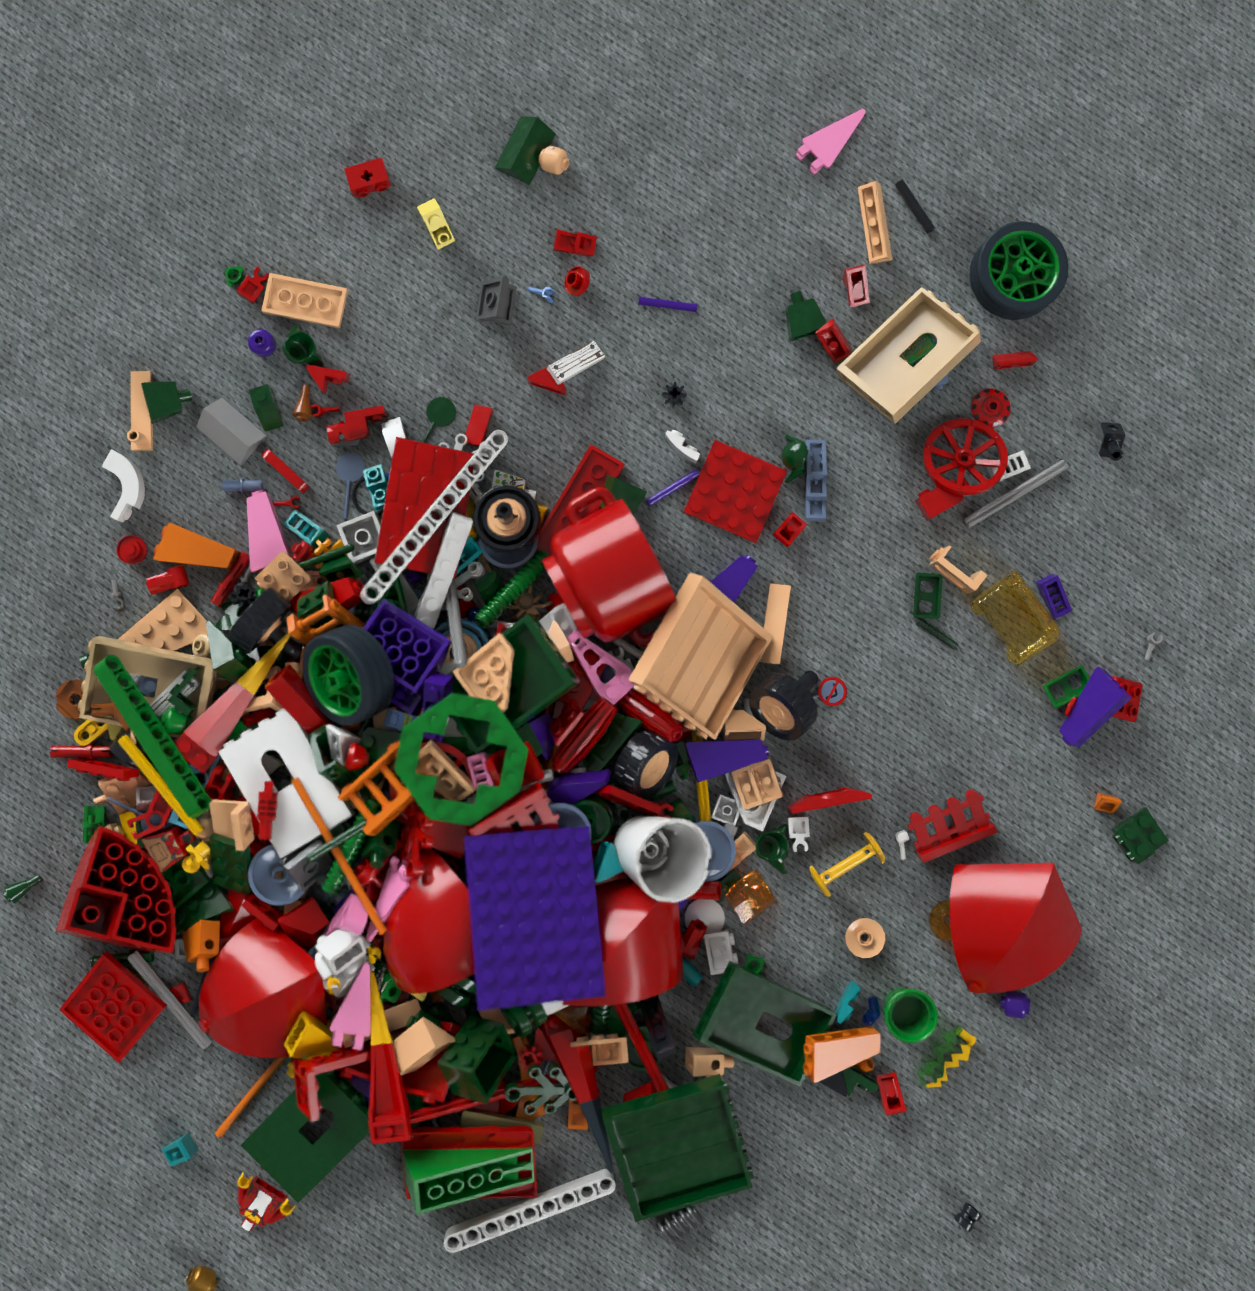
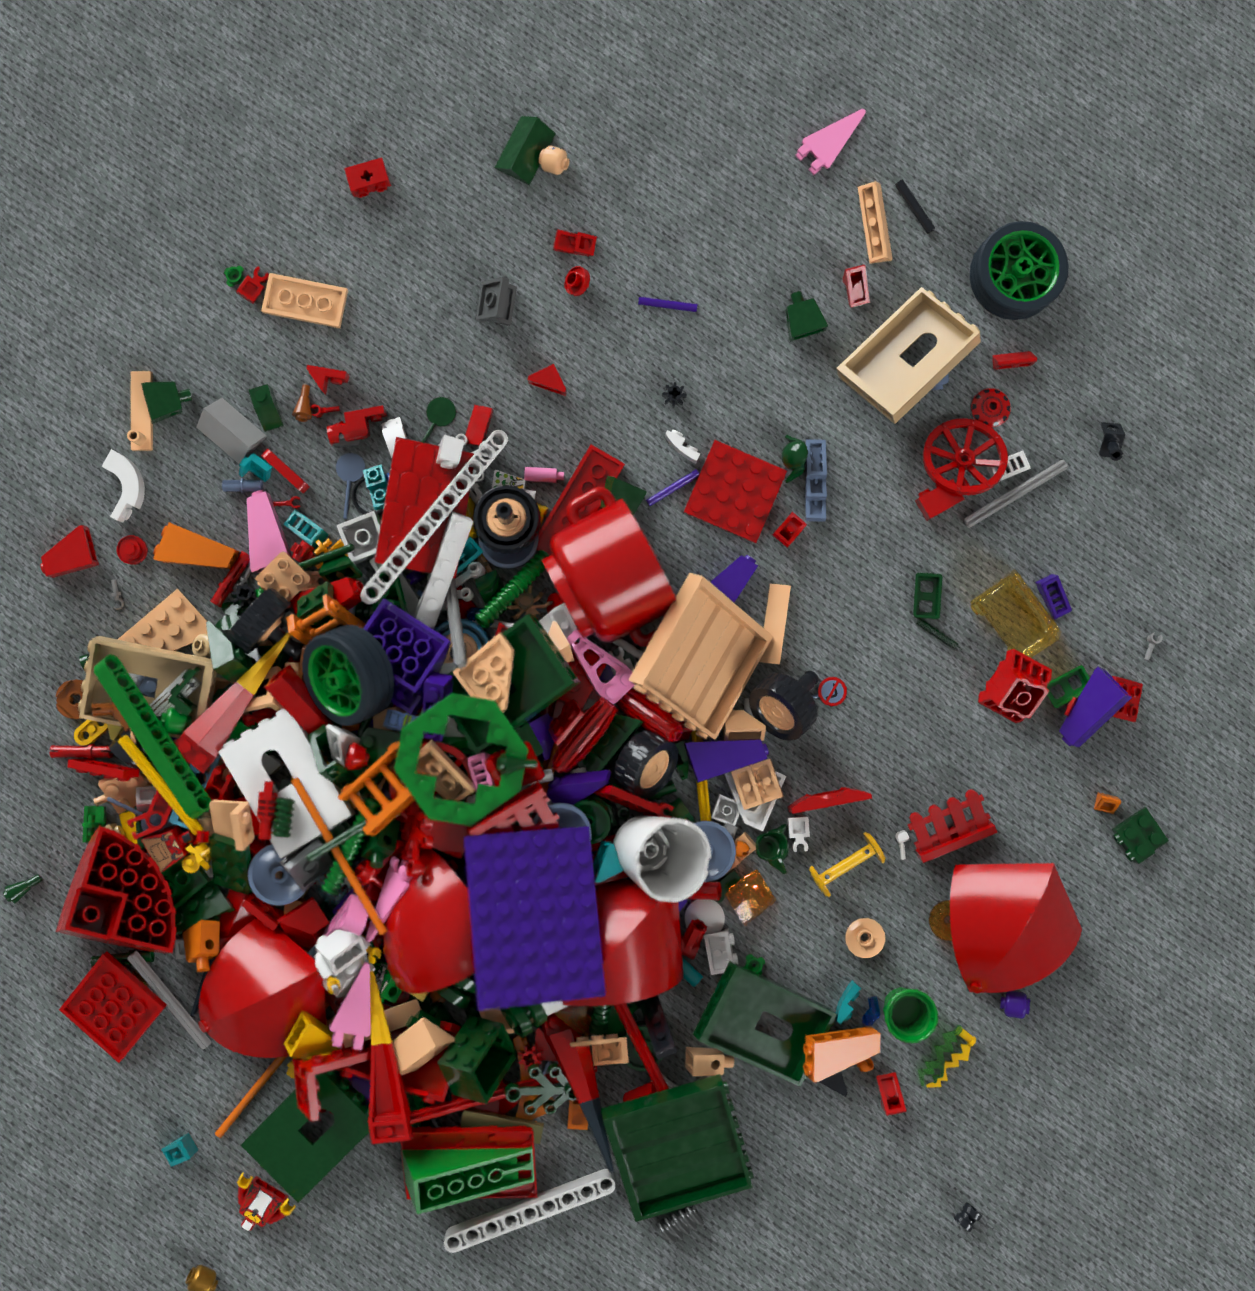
(70, 554): none -> red slope
(173, 579): red piece -> none
(181, 993): red tile -> none
(201, 837): none -> red hand
(257, 466): none -> teal bracket
(262, 343): dark purple head -> none
(283, 817): none -> dark green piece
(300, 348): dark green piece -> none
(436, 223): light yellow slope -> none
(450, 452): none -> white brick
(508, 764): none -> dark green cone
(537, 474): none -> bright pink cylinder
(545, 293): medium blue hand -> none
(575, 362): white tile -> none
(742, 849): none -> orange hinge
(834, 341): red slope -> none
(852, 1077): dark green slope -> none
(918, 349): green tile -> none
(953, 574): light nougat panel -> none
(1016, 687): none -> red slope

